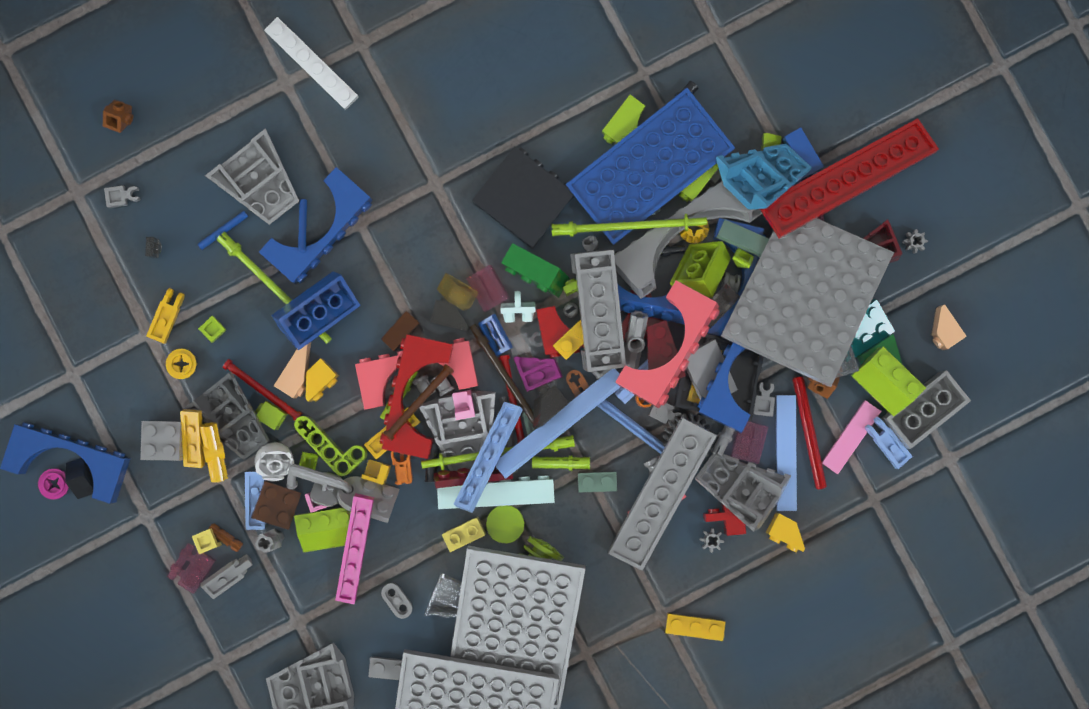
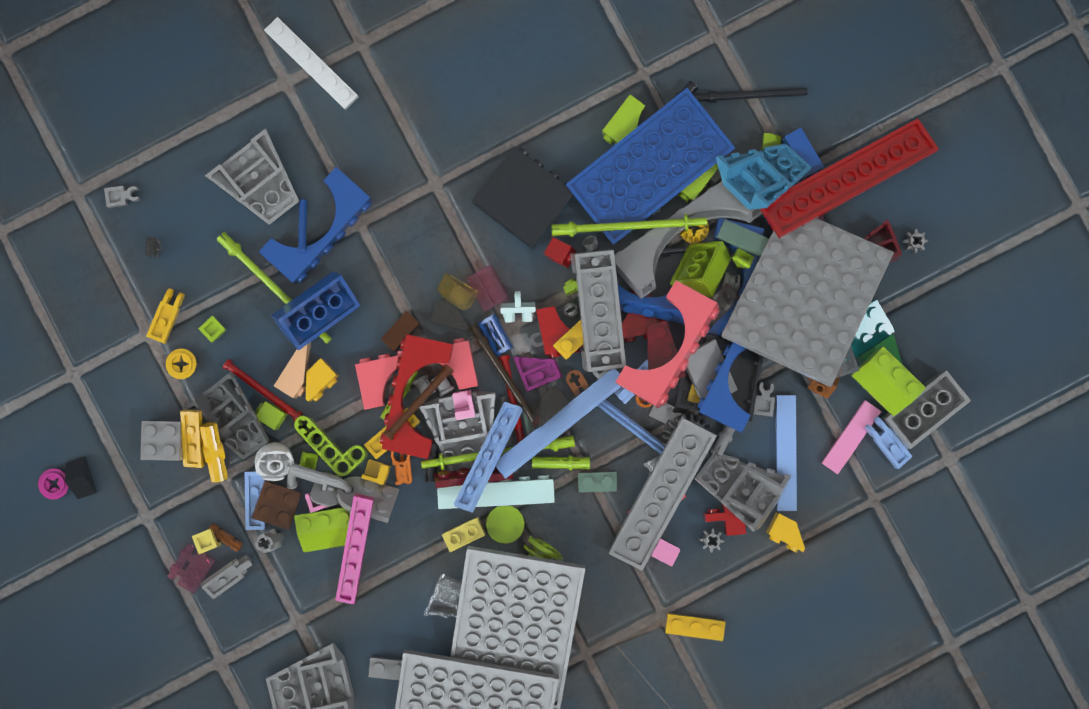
(106, 467): blue arch -> none
(117, 116): dark orange brick -> none
(225, 228): blue bar -> none
(396, 600): light grey plate -> none
(535, 270): green wedge -> none
(559, 252): none -> red brick
(636, 330): light grey piece -> none
(665, 552): none -> bright pink panel
(713, 96): none -> black bar
(750, 443): clear pink plate -> none
(809, 432): red axle -> none
(946, 329): light nougat slope -> none

